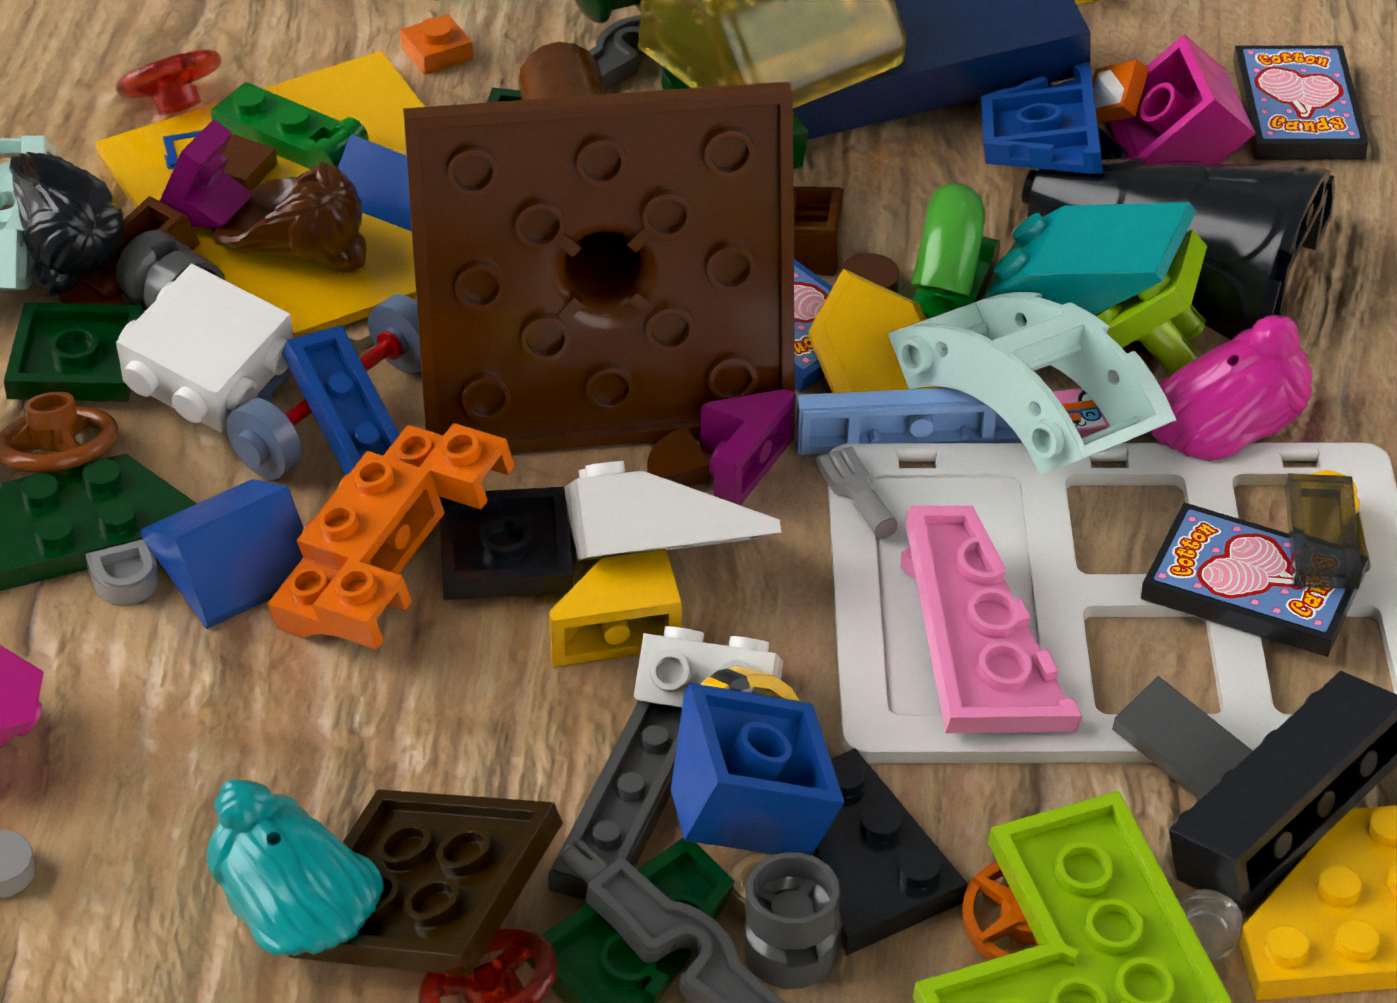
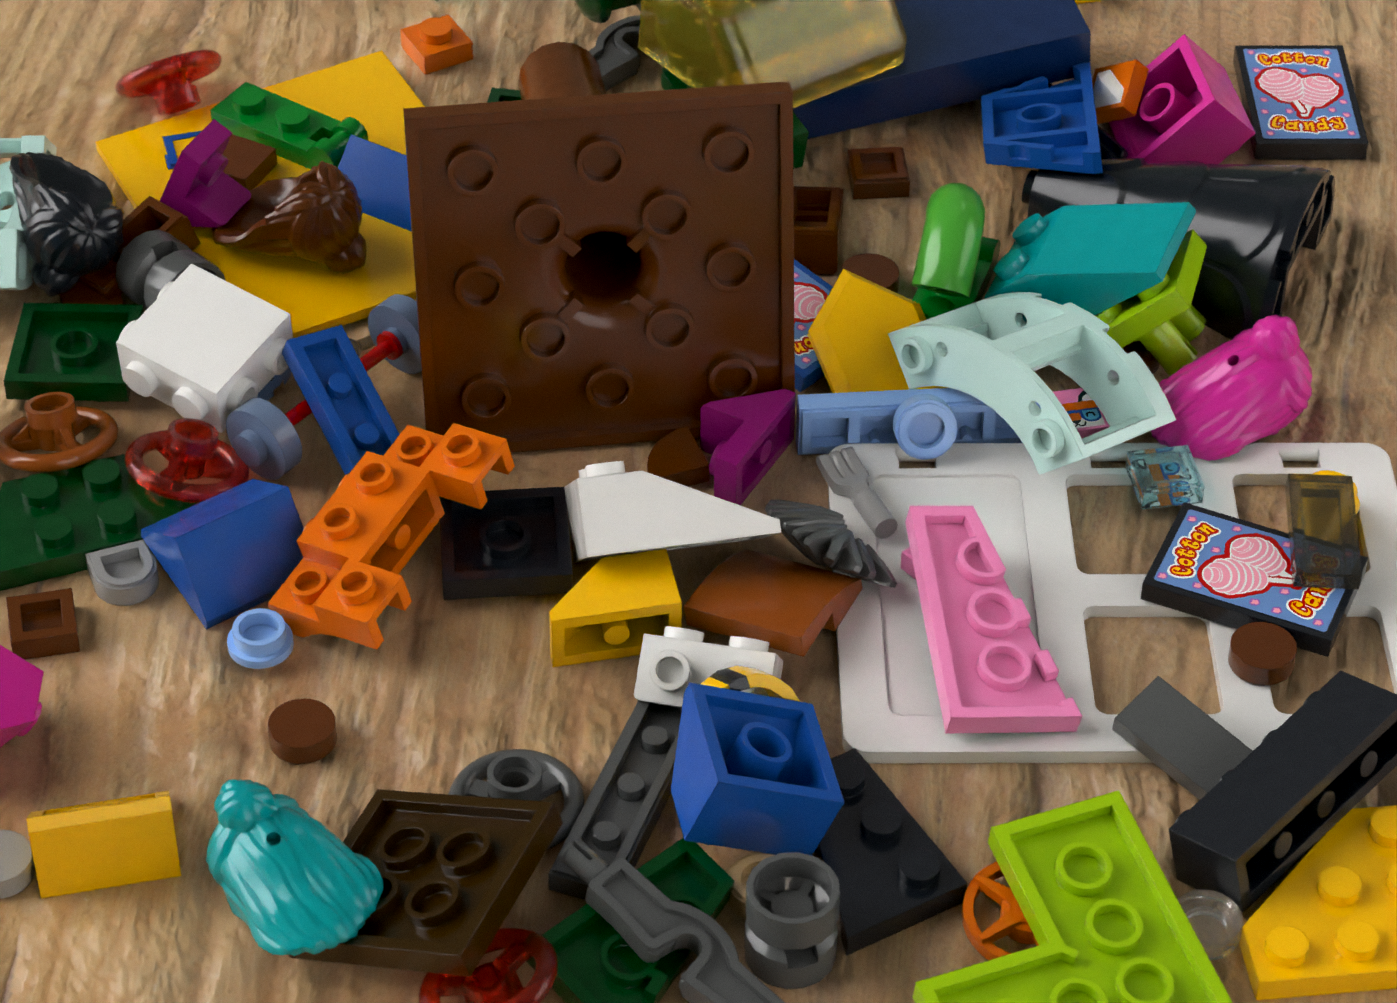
(43, 624): none -> reddish brown tile
(104, 844): none -> yellow slope
(192, 454): none -> clear red piece
(260, 639): none -> light blue plate
(302, 731): none -> reddish brown tile
(523, 776): none -> dark grey piece
(771, 600): none -> dark orange slope
(828, 542): none -> dark grey hair
(878, 173): none -> reddish brown tile
(924, 426): none -> light blue tile
(1164, 477): none -> clear light blue tile
(1262, 653): none -> reddish brown tile

